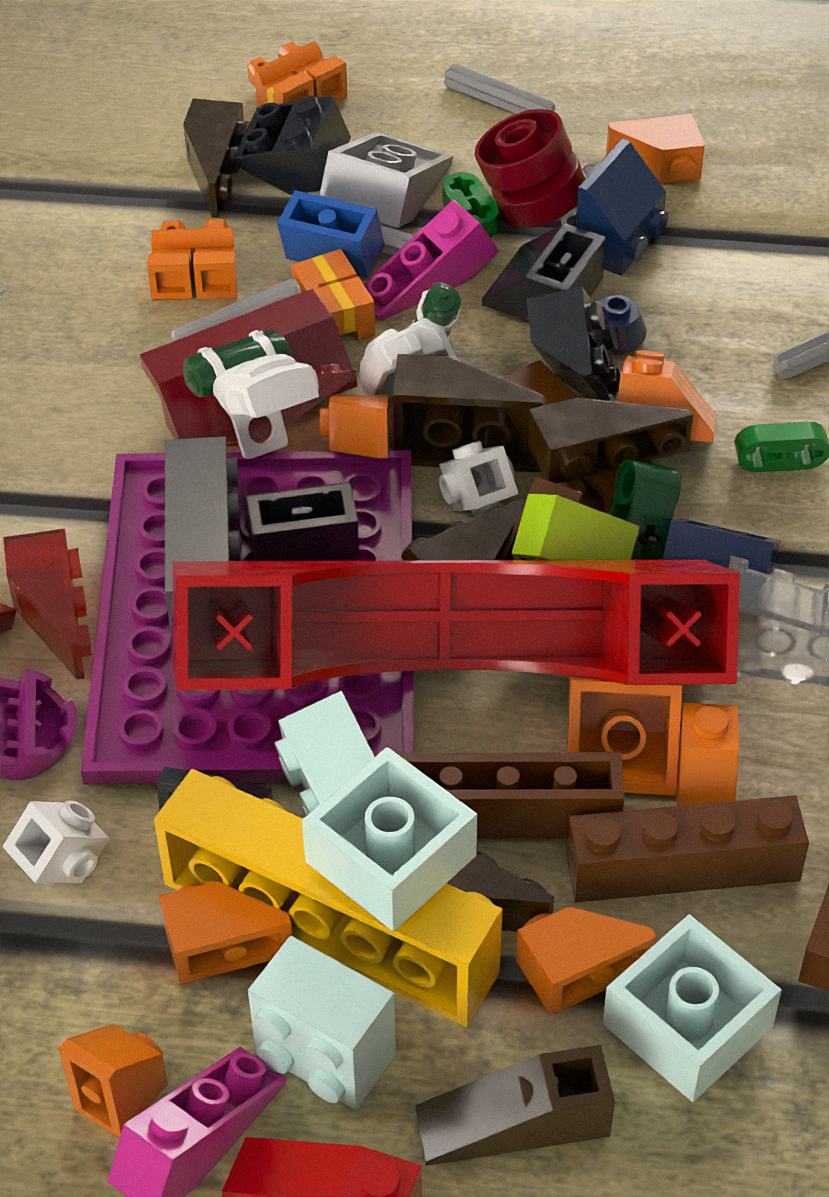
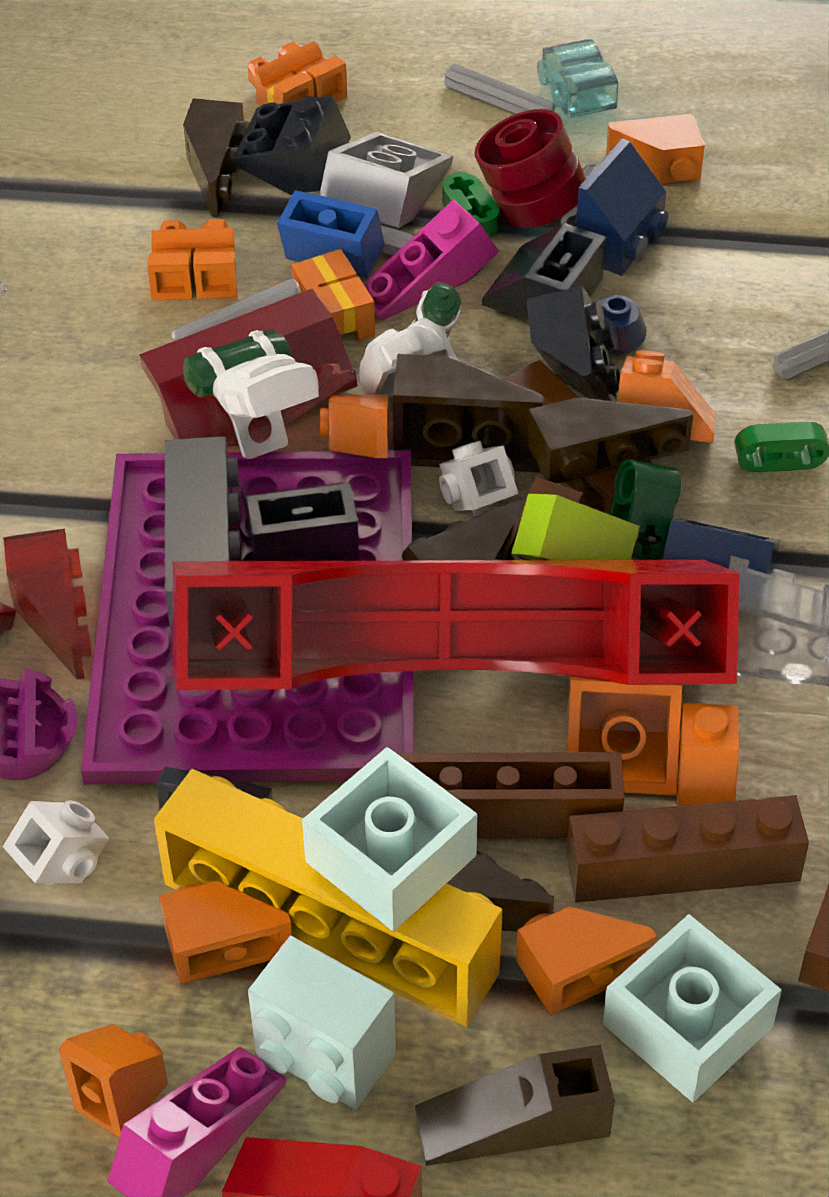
(321, 749): light aqua brick -> none
(578, 78): none -> clear light blue brick

